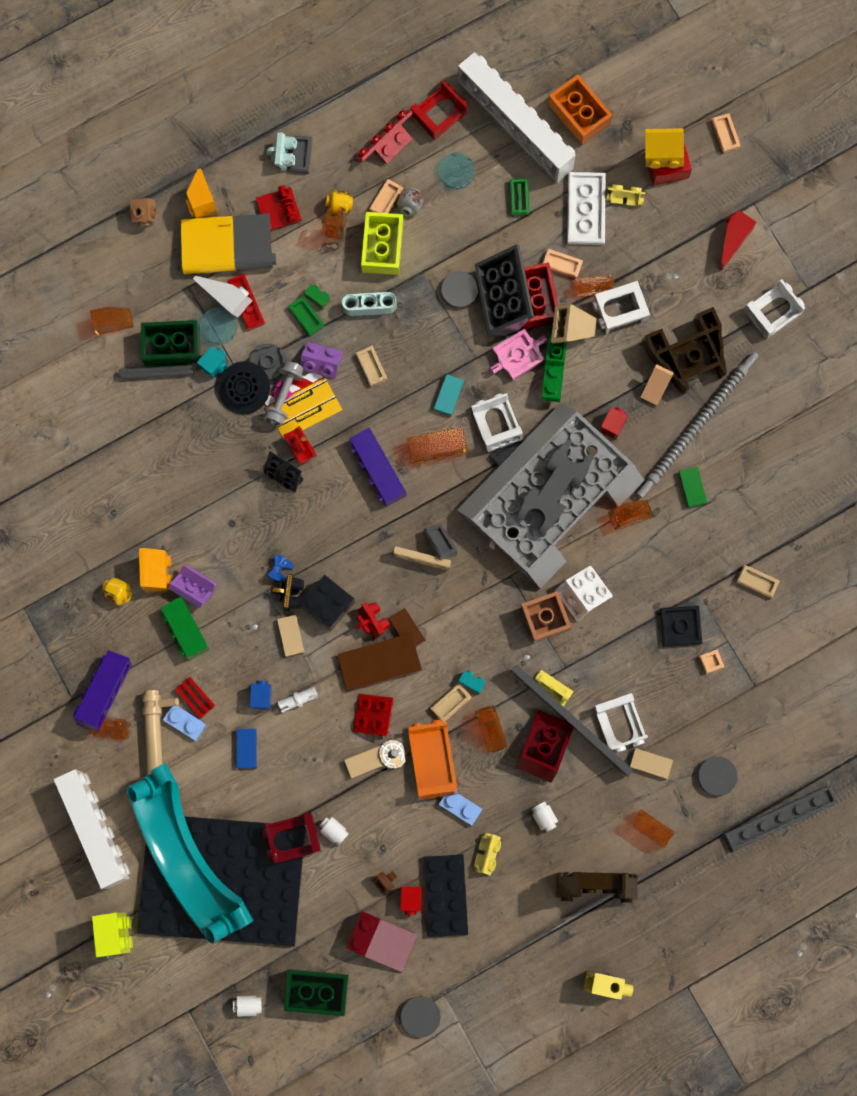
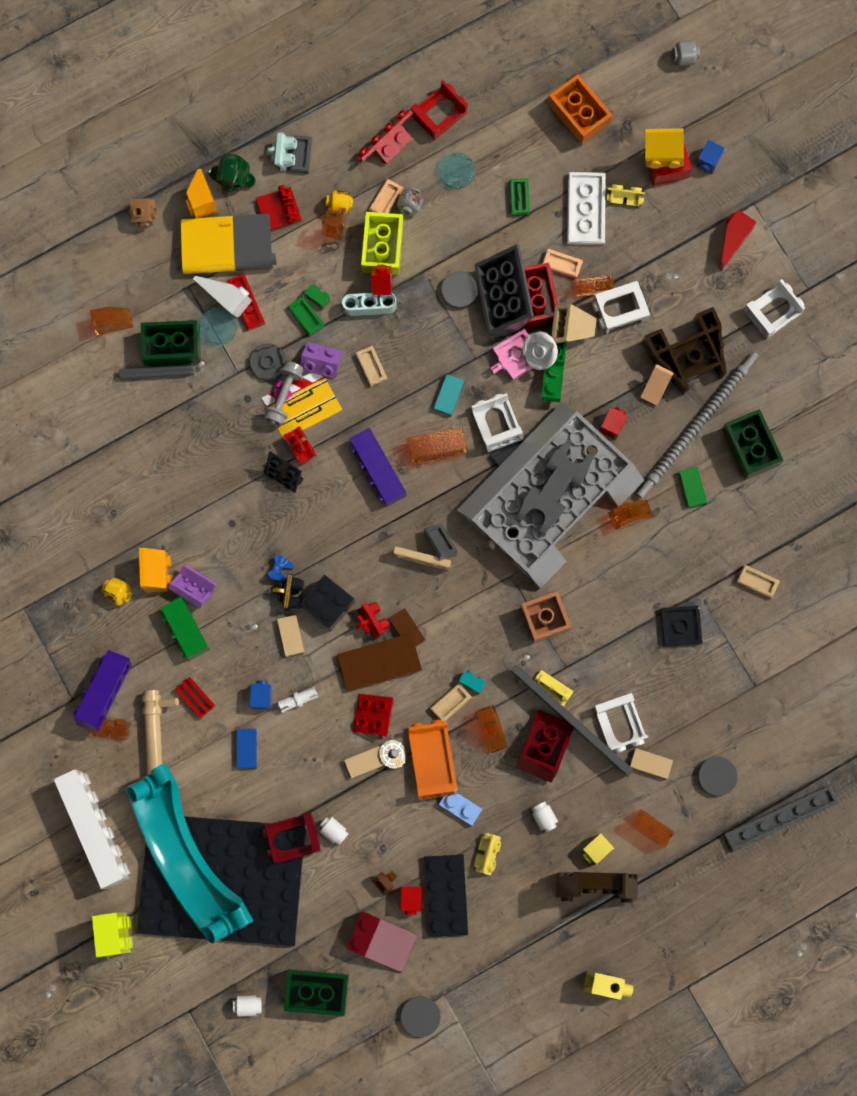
(184, 722): light blue plate -> none
(213, 362): teal brick -> none
(233, 173): none -> dark green piece
(244, 387): black wheel -> none
(382, 280): none -> red brick
(516, 117): white brick -> none
(540, 350): none -> white tile
(583, 592): white bracket -> none
(597, 849): none -> light yellow brick
(685, 53): none -> light grey head
(710, 156): none -> blue brick
(711, 661): light nougat tile -> none
(725, 133): light nougat tile -> none
(752, 444): none -> dark green brick

